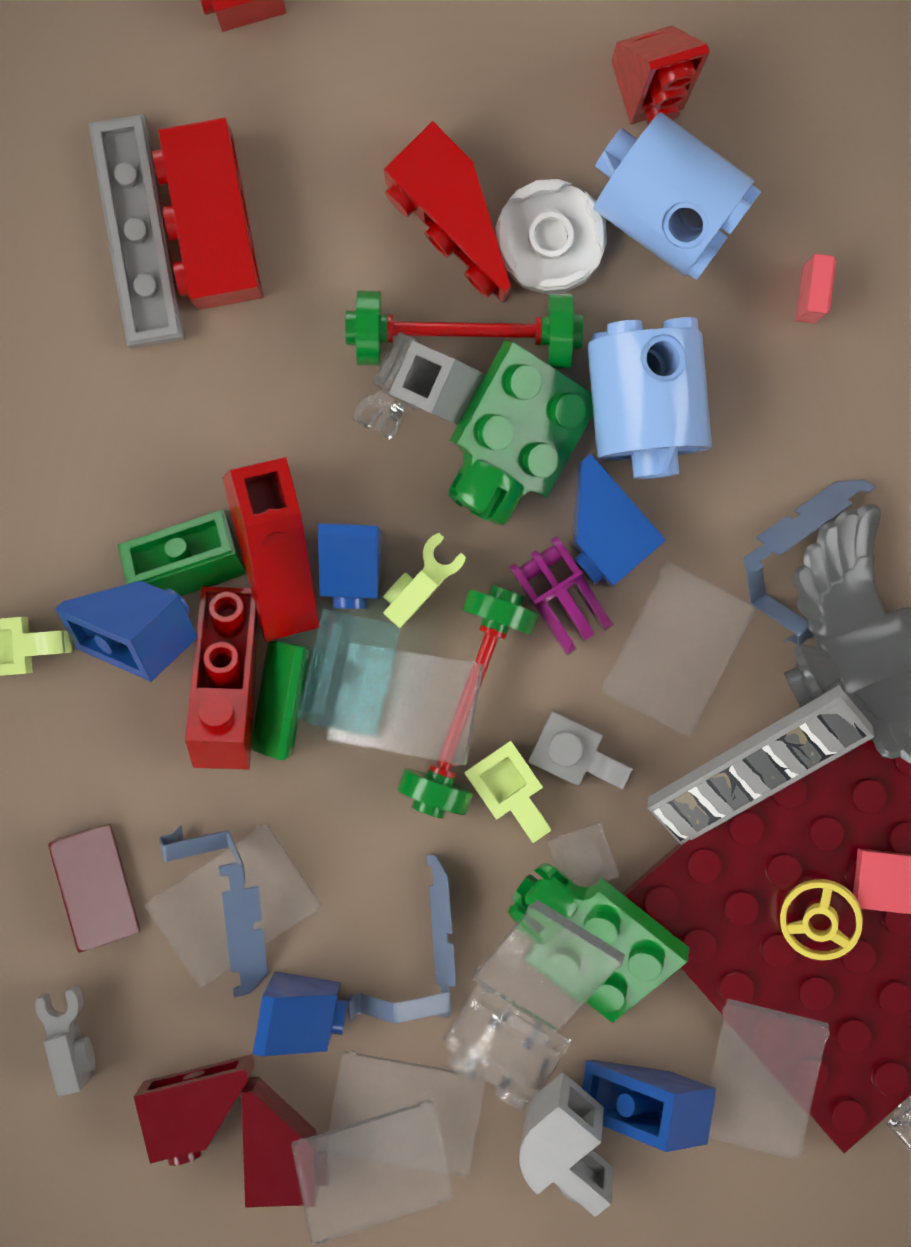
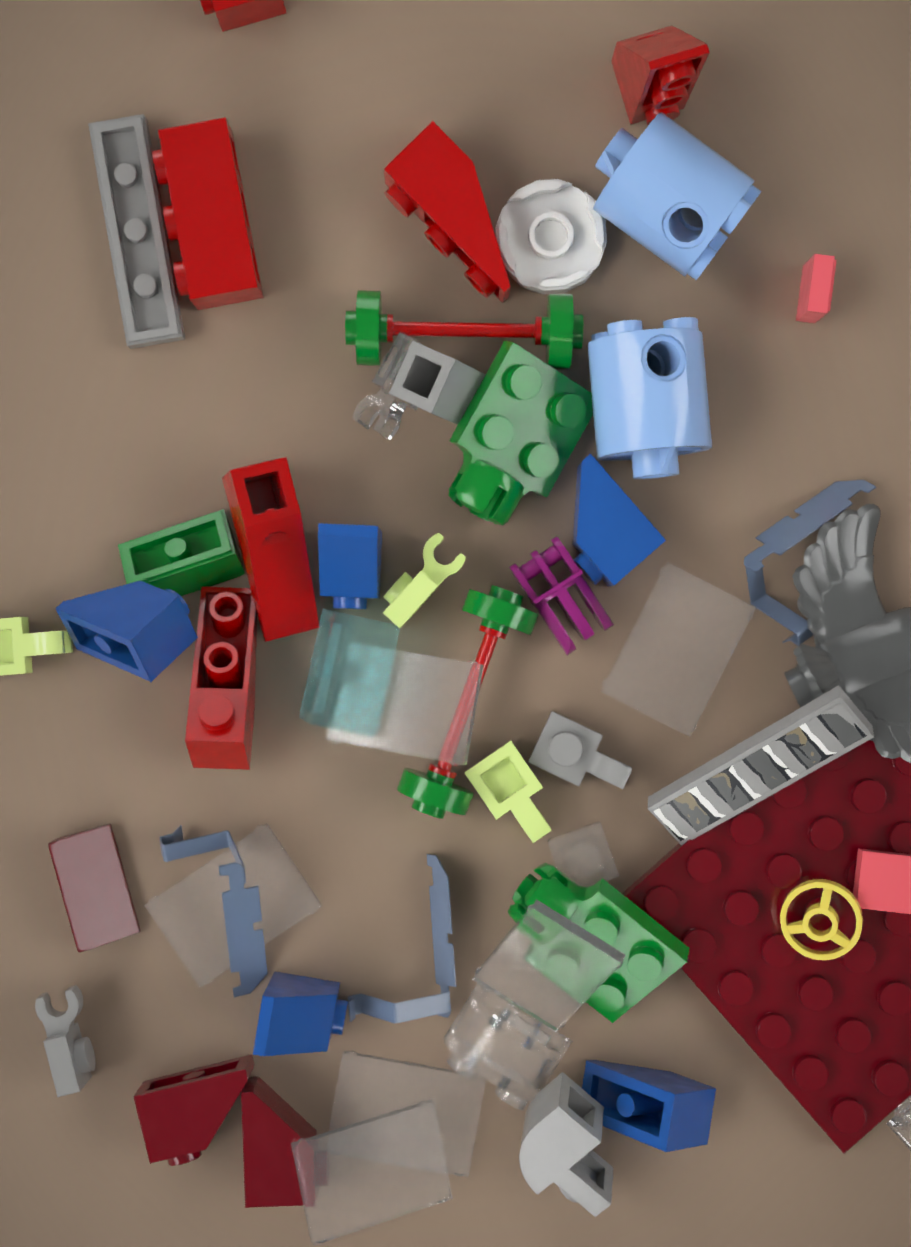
(280, 699): green slope -> none
(765, 1078): clear piece -> none

